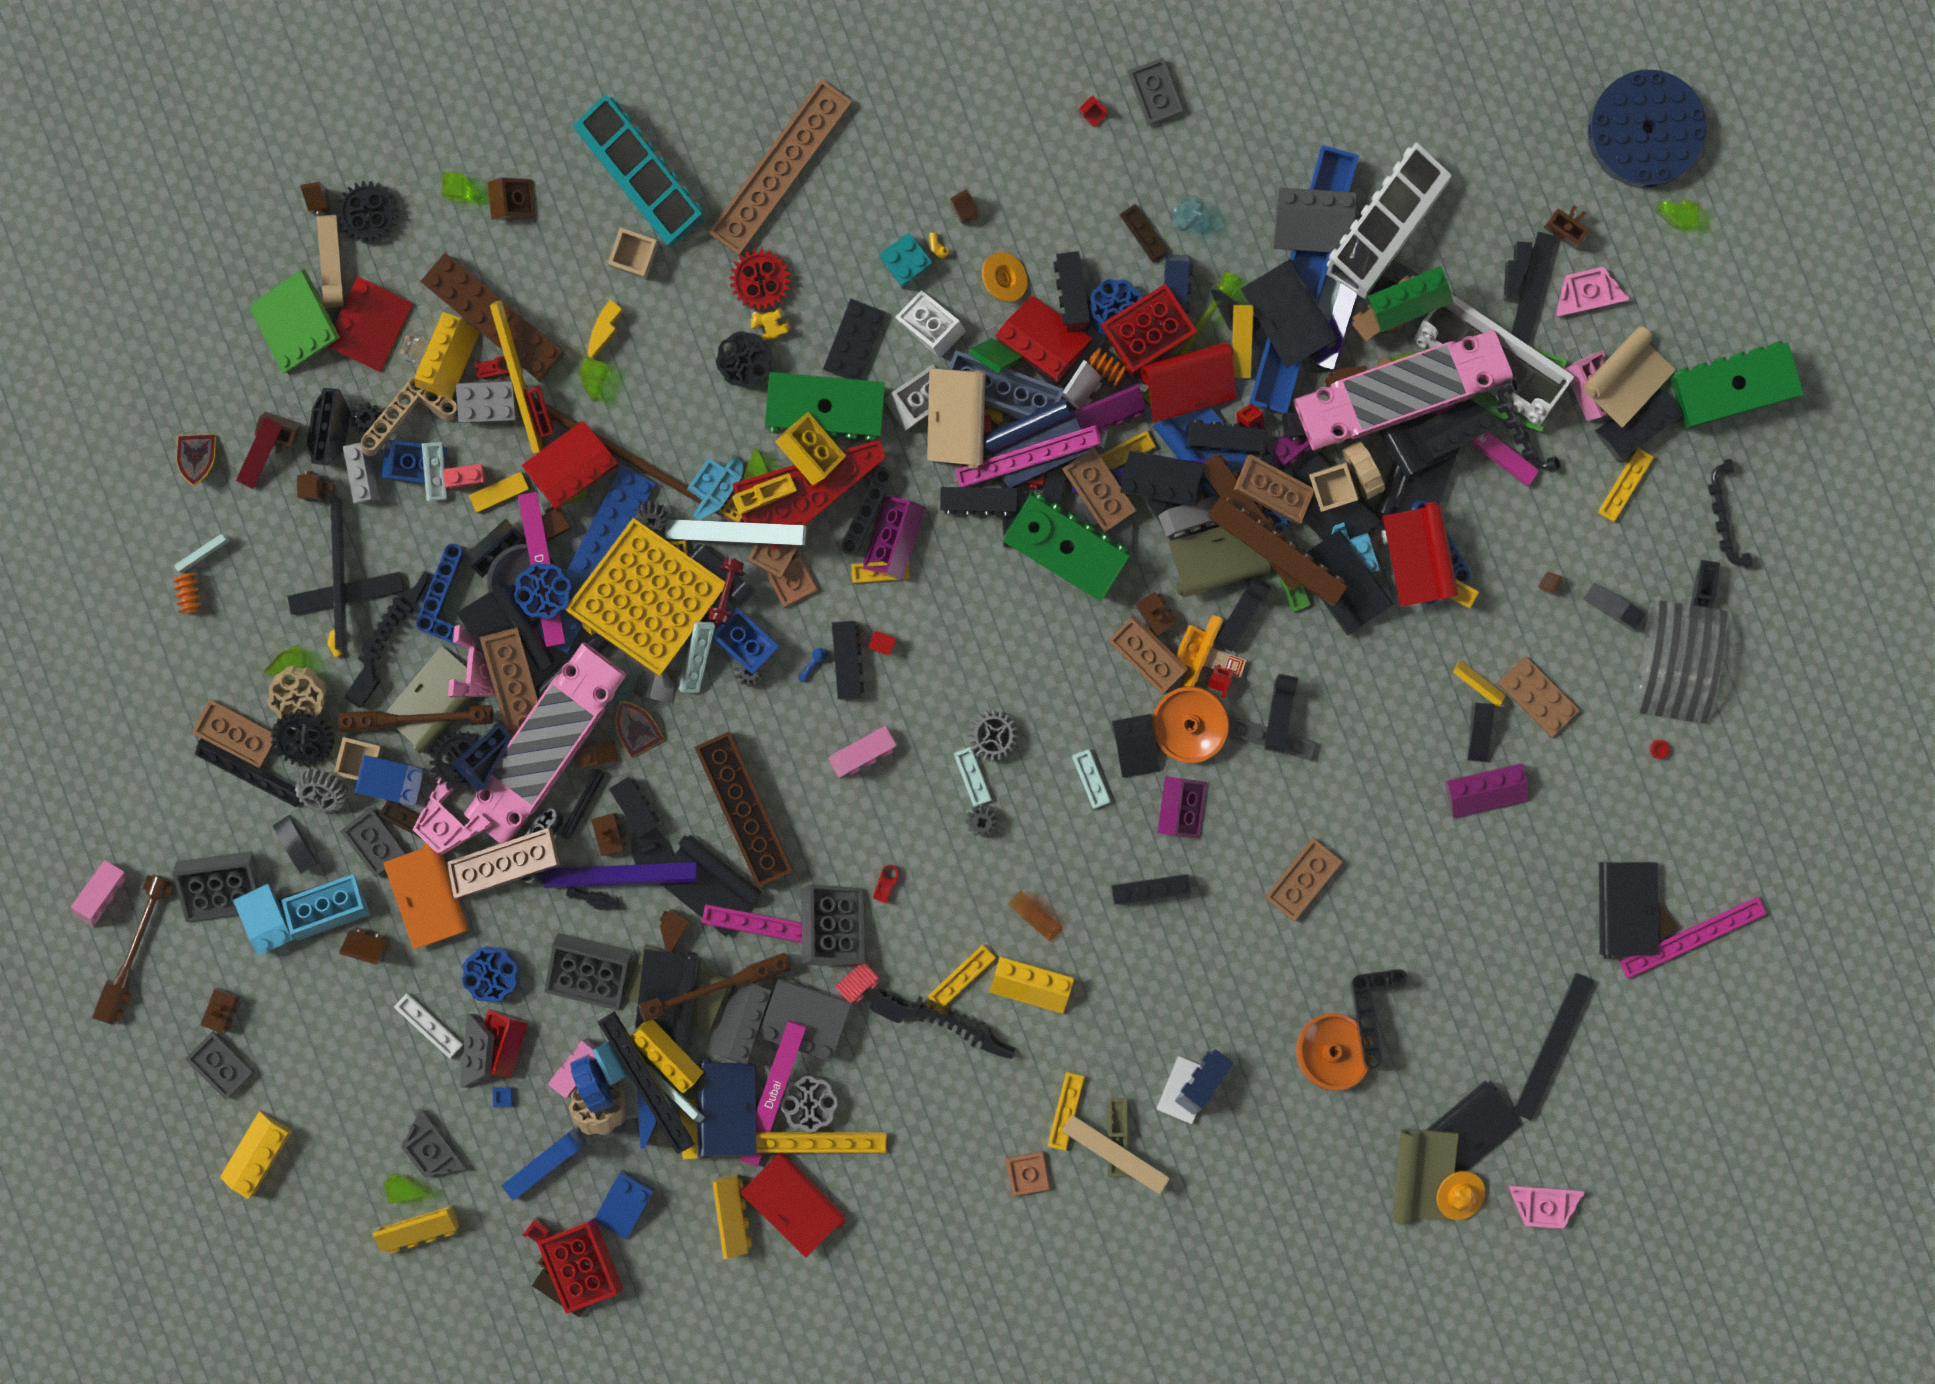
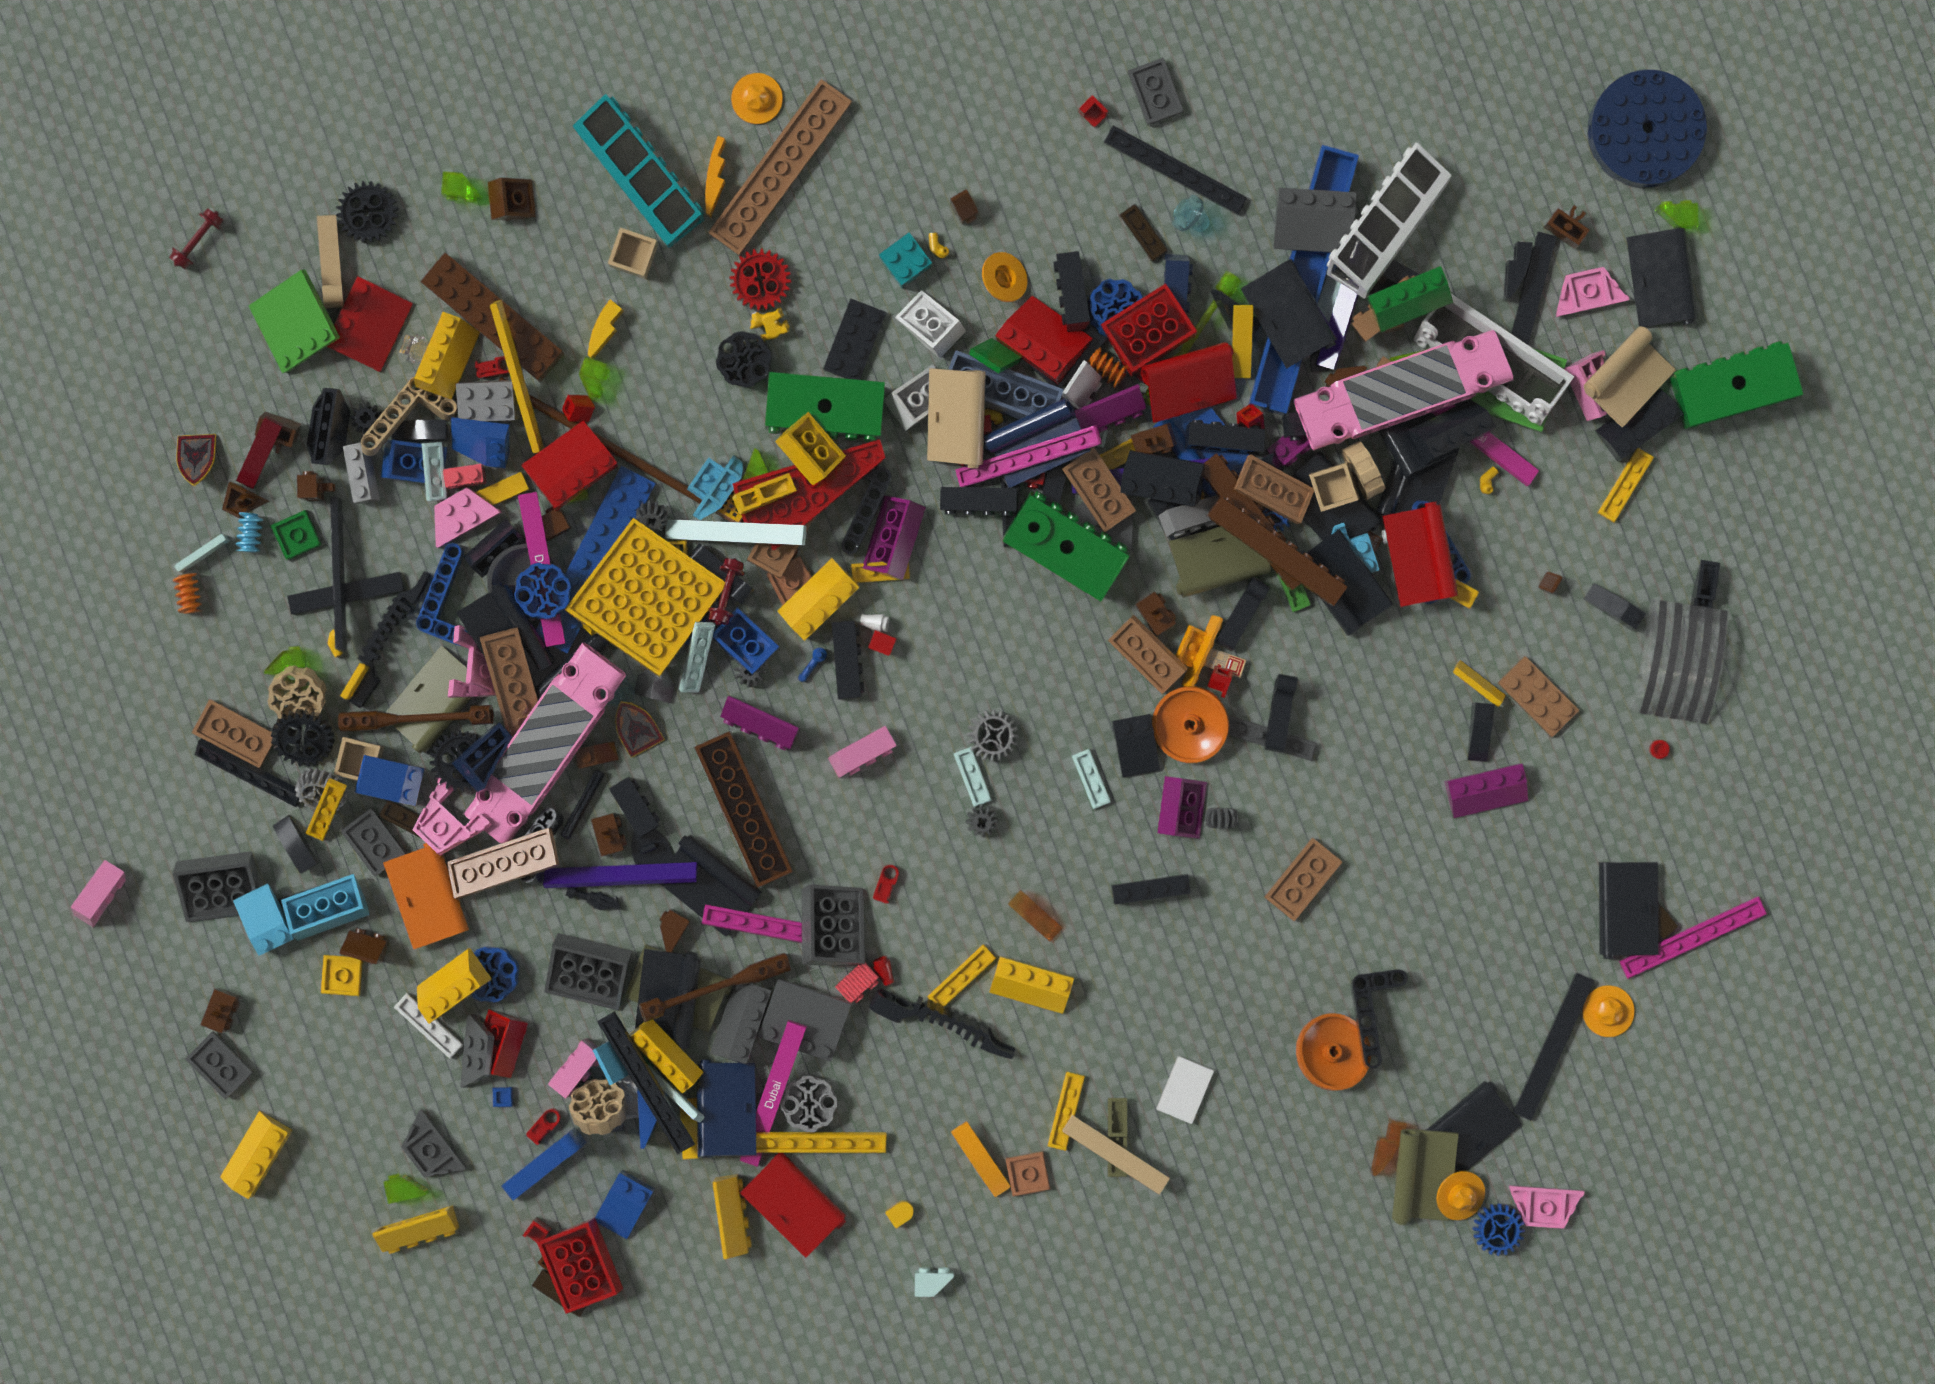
(116, 992): reddish brown bar -> none
(180, 258): none -> dark red piece
(241, 500): none -> reddish brown slope
(249, 532): none -> medium azure piece
(296, 535): none -> green tile
(316, 198): reddish brown slope -> none
(326, 809): none -> yellow tile
(341, 975): none -> yellow tile
(354, 681): none -> yellow tile
(421, 430): none -> black slope
(450, 985): none -> yellow slope
(460, 515): none -> bright pink wing
(481, 441): none -> blue slope
(537, 411): red piece -> none
(542, 1126): none -> red piece
(578, 408): none -> red panel
(591, 1084): blue connector -> none
(714, 183): none -> light orange slope
(757, 98): none -> light orange hat
(759, 722): none -> magenta slope
(818, 599): none -> yellow slope
(876, 622): none -> white cone
(884, 970): none -> red cone
(900, 1213): none -> yellow piece
(930, 1282): none -> light aqua slope
(980, 1159): none -> light orange slope
(1154, 439): none -> reddish brown brick
(1175, 170): none -> black tile
(1204, 1081): dark blue wedge -> none
(1221, 818): none -> dark grey gear
(1387, 1146): none -> clear orange slope
(1486, 480): none -> yellow arm
(1491, 1234): none -> blue gear
(1522, 437): black bar -> none
(1608, 1011): none -> light orange hat
(1662, 278): none -> black door
(1722, 525): black bar -> none

